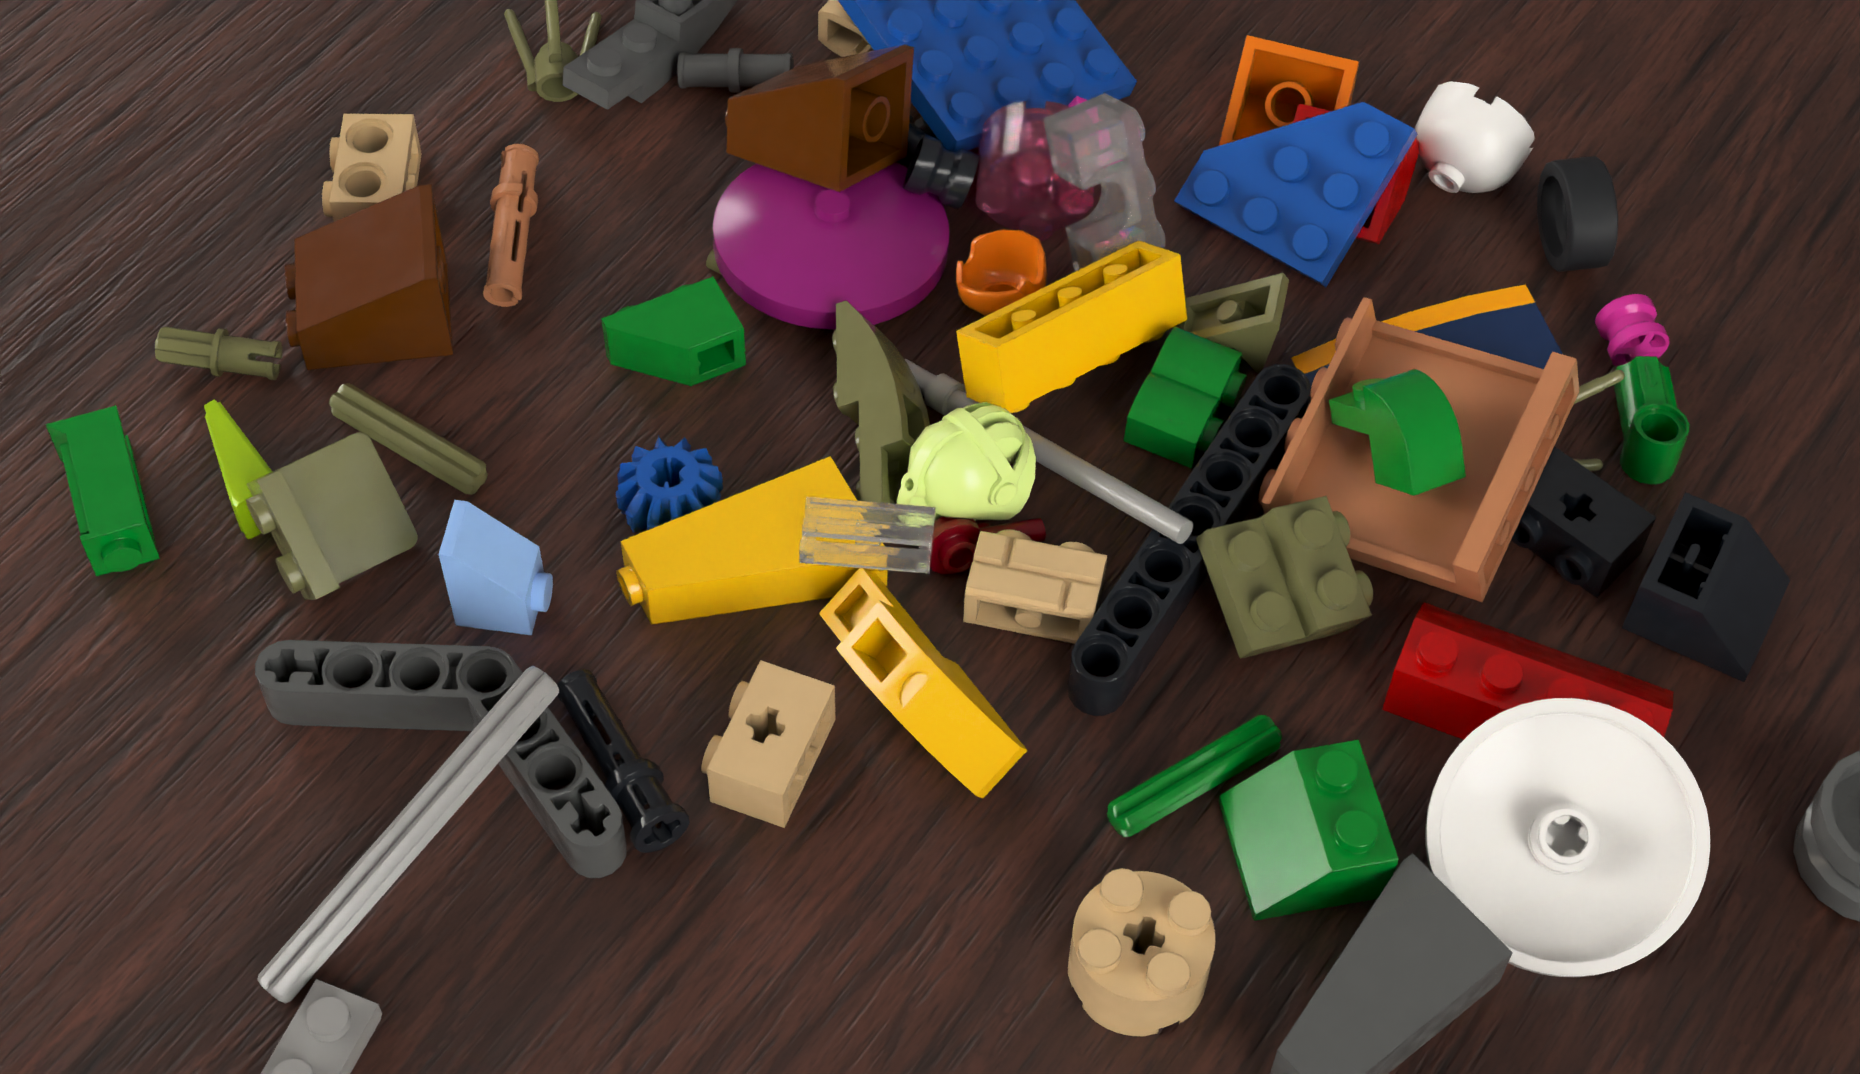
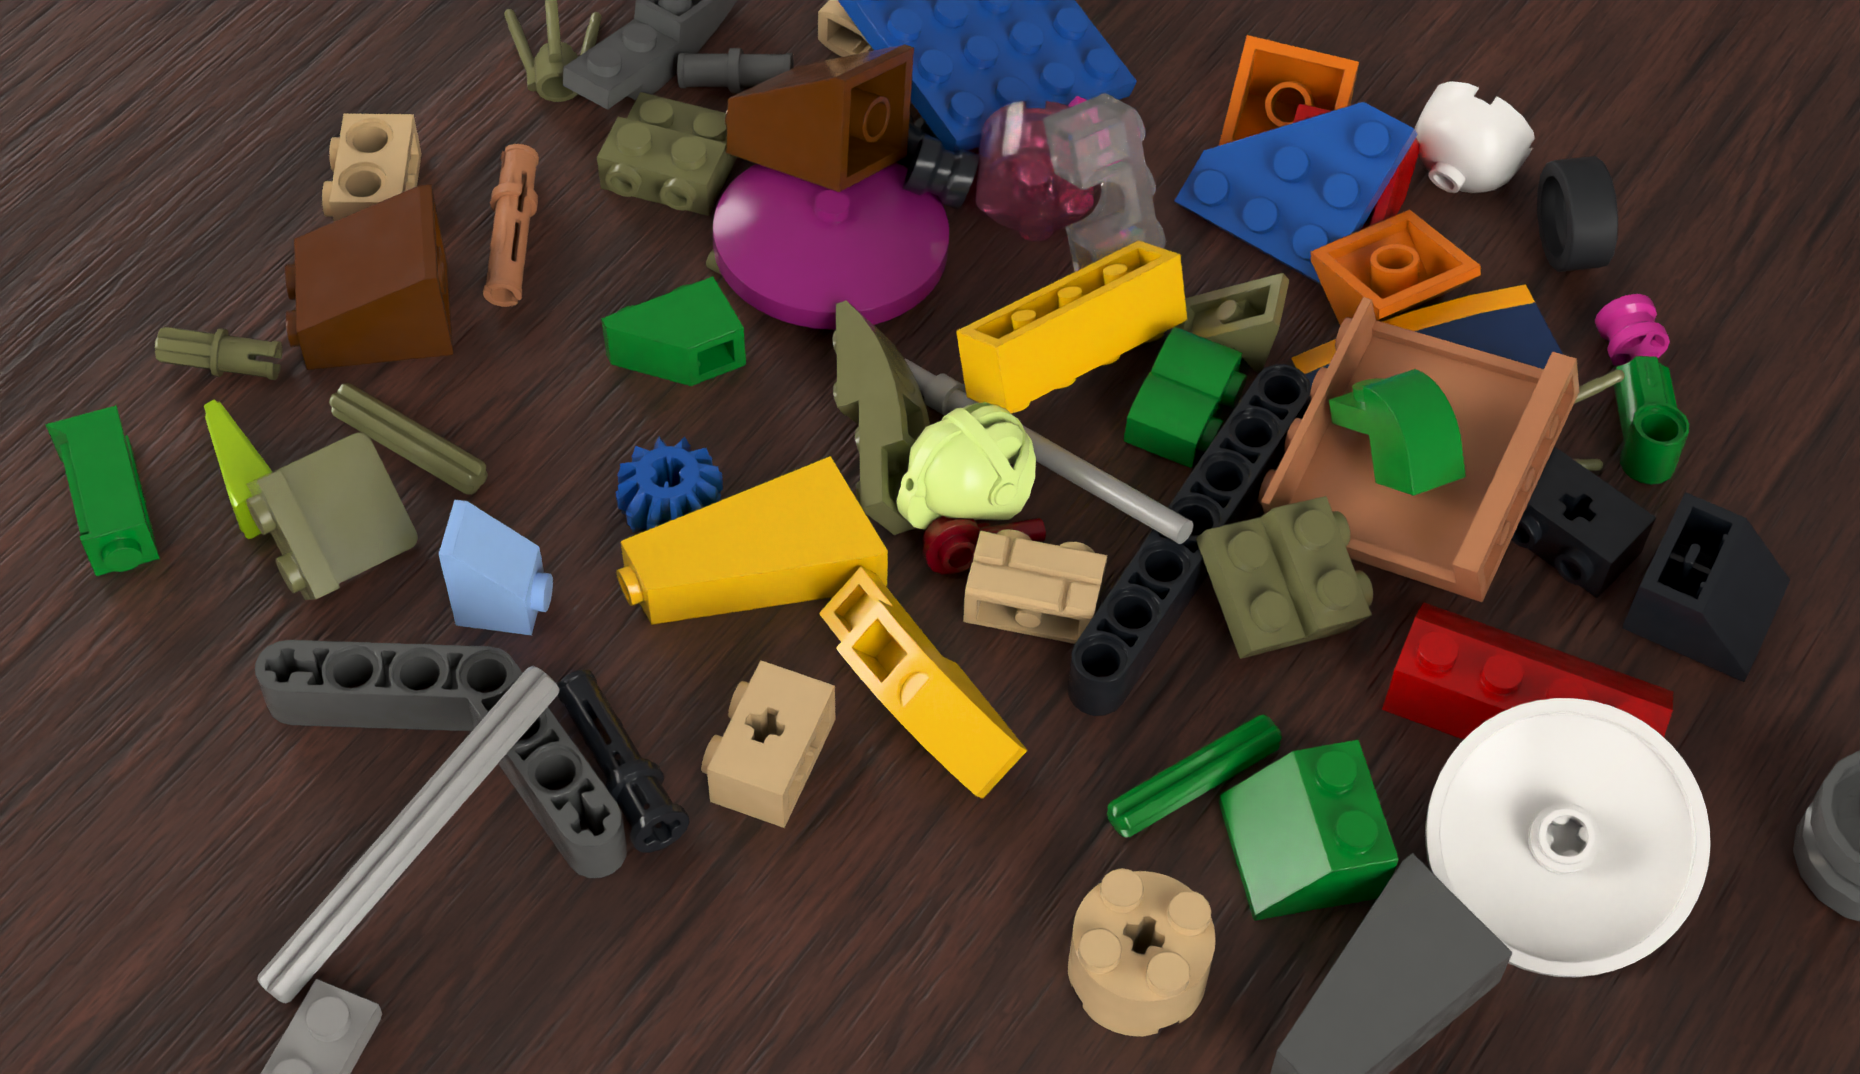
(667, 154): none -> olive plate
(869, 526): clear tile -> none
(1001, 270): orange hair -> none
(1392, 263): none -> orange slope

